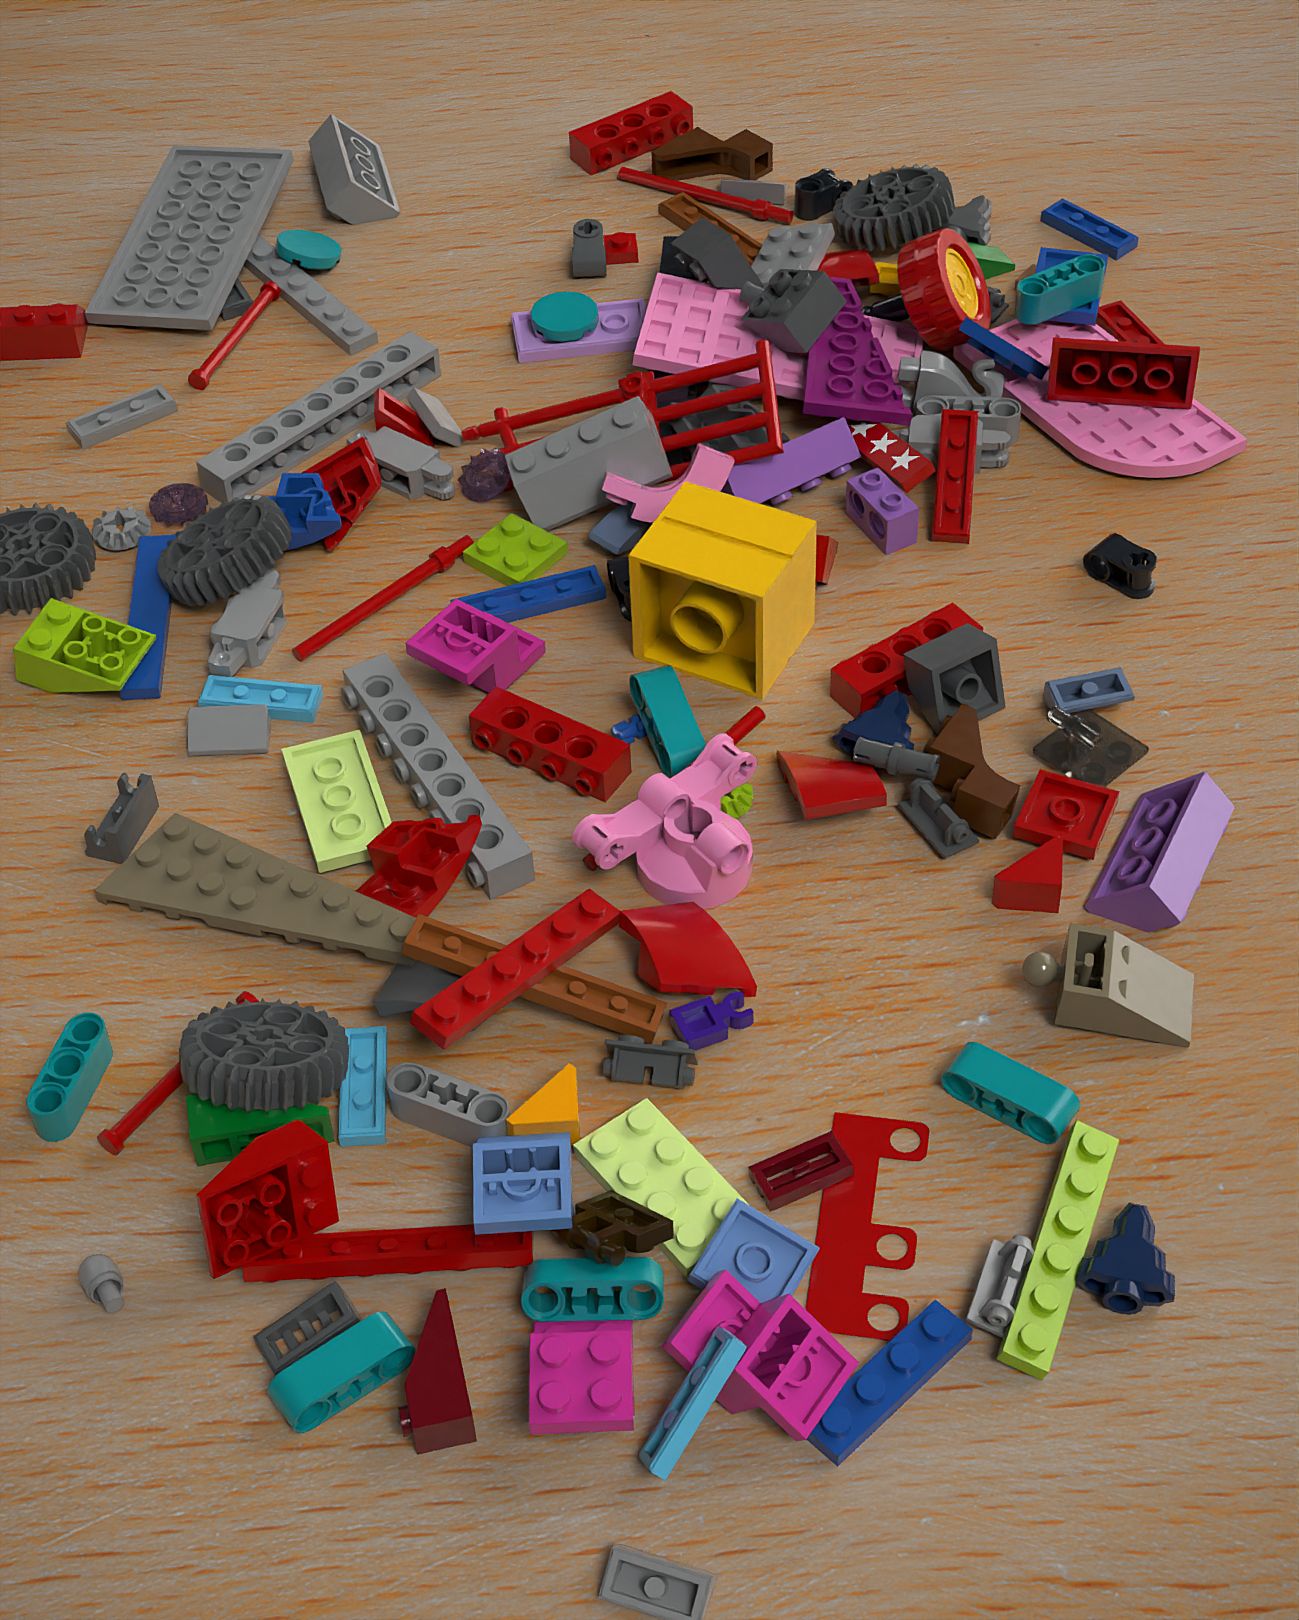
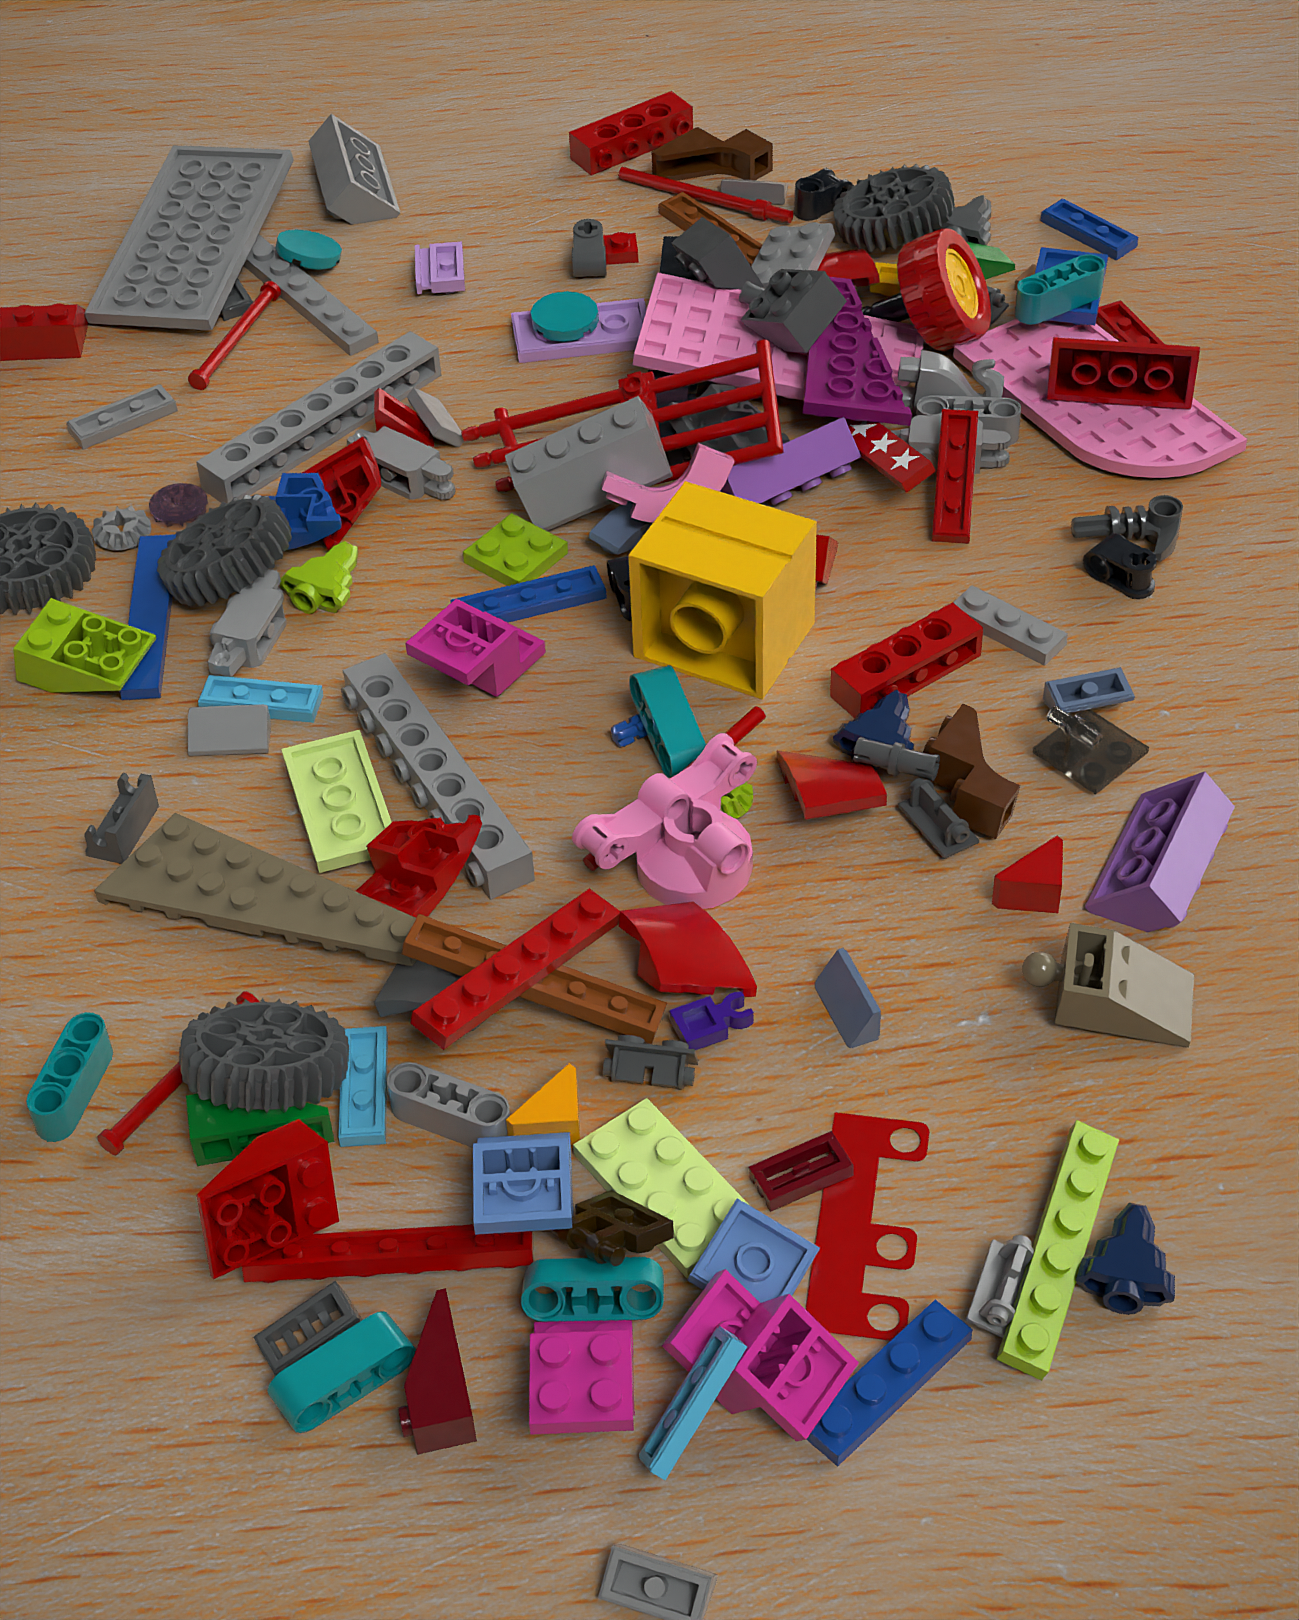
(102, 1282): light grey cylinder -> none
(322, 580): none -> lime rock
(438, 561): red bar -> none
(440, 268): none -> lavender plate
(488, 485): clear purple gear -> none
(550, 744): red brick -> none
(849, 1000): none -> sand blue slope
(882, 511): medium lavender brick -> none
(954, 672): dark grey slope -> none
(1002, 350): blue plate -> none
(1010, 1092): teal beam -> none
(1012, 626): none -> light grey plate
(1069, 809): red plate -> none
(1158, 524): none -> dark grey piece

